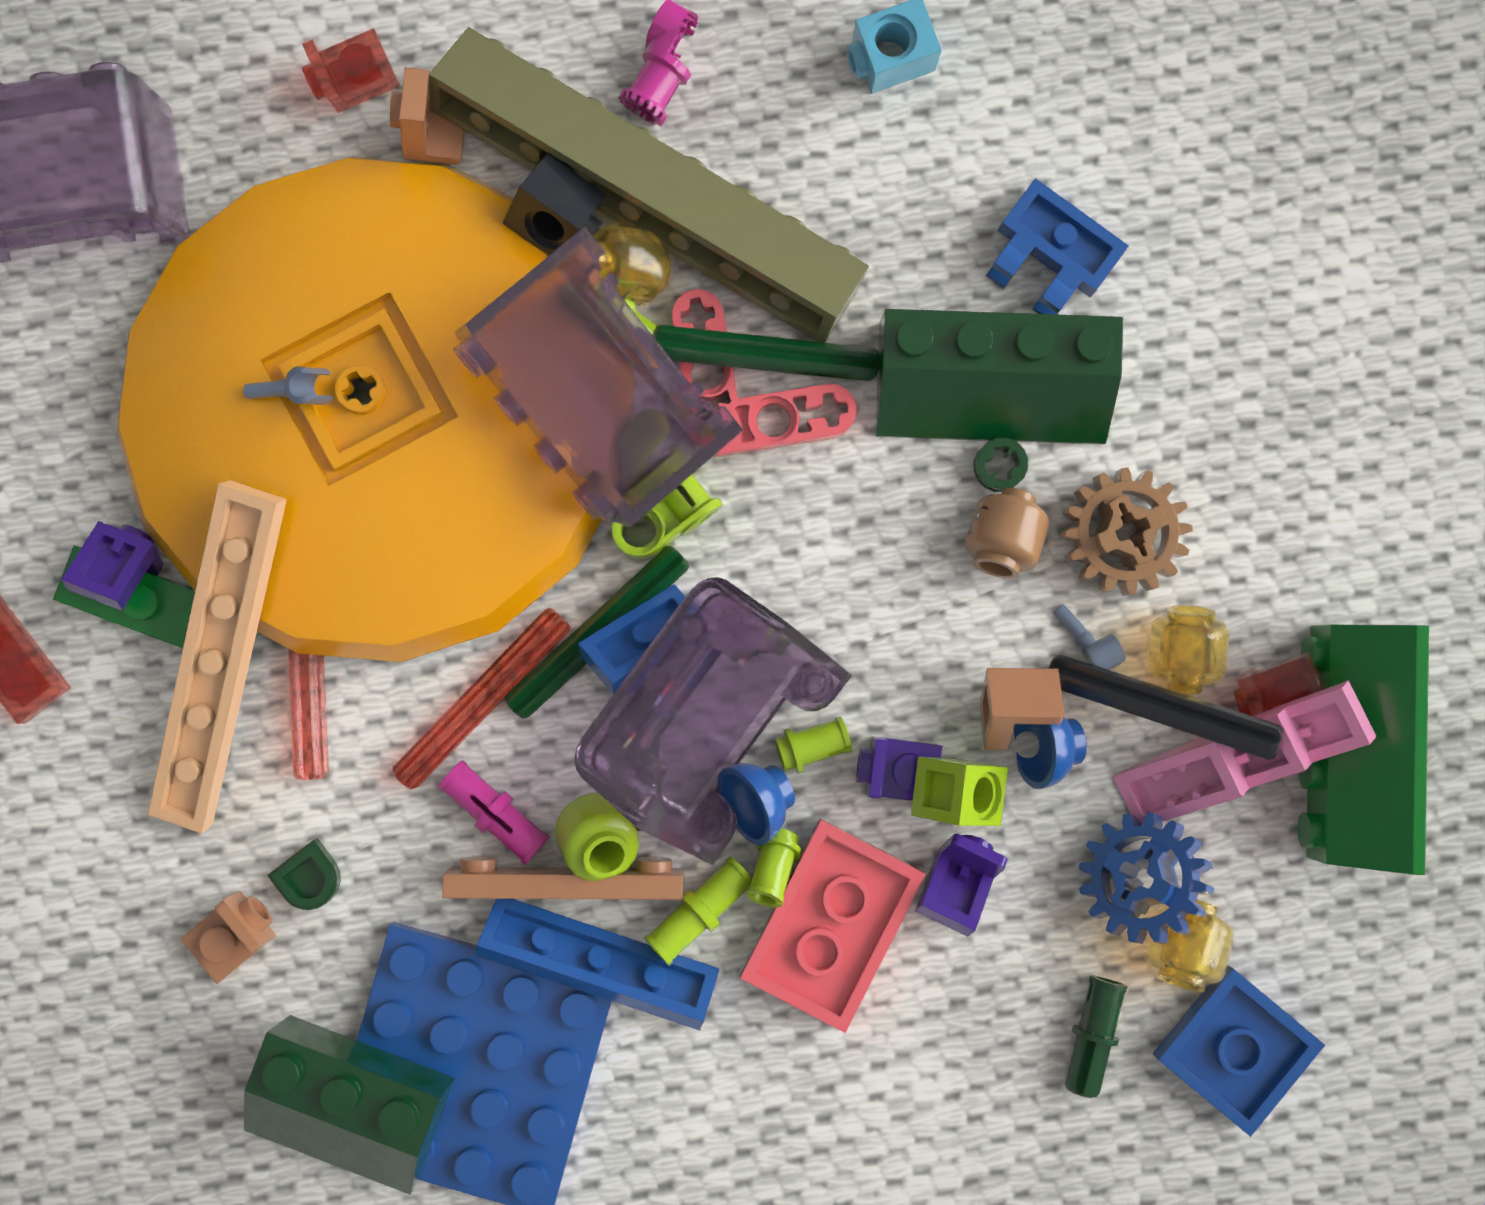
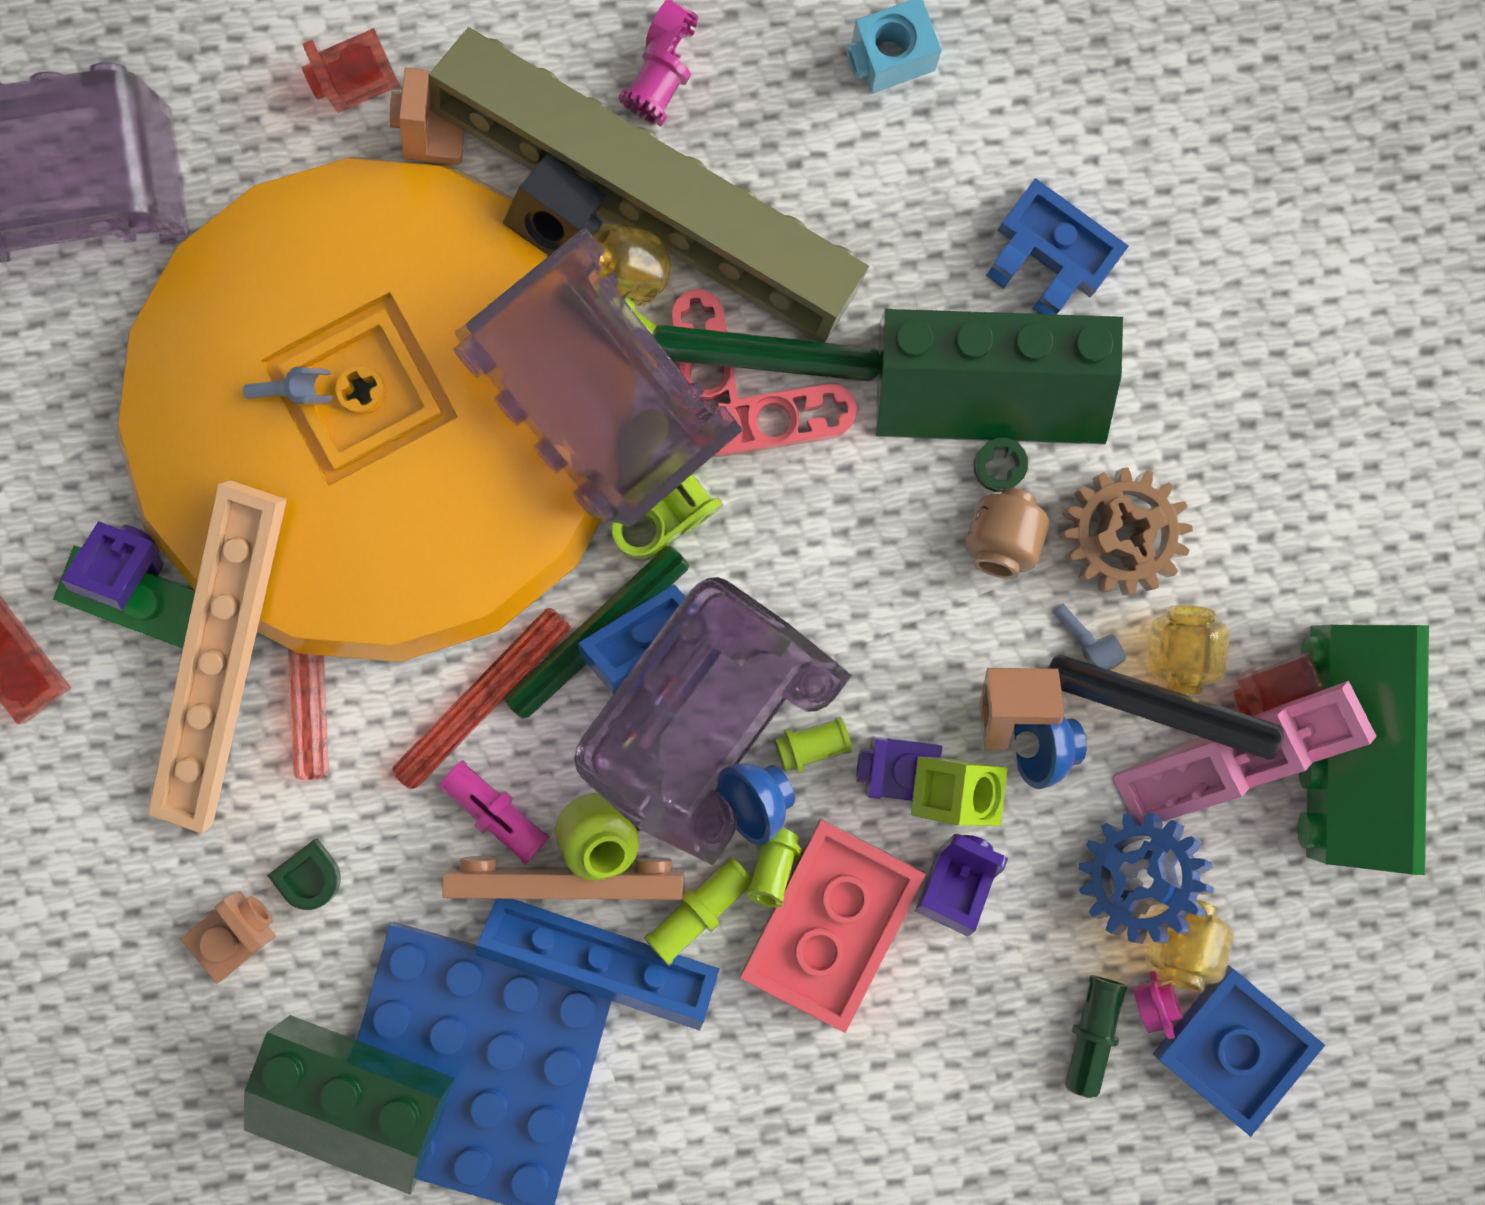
(1157, 1005): none -> dark pink plate

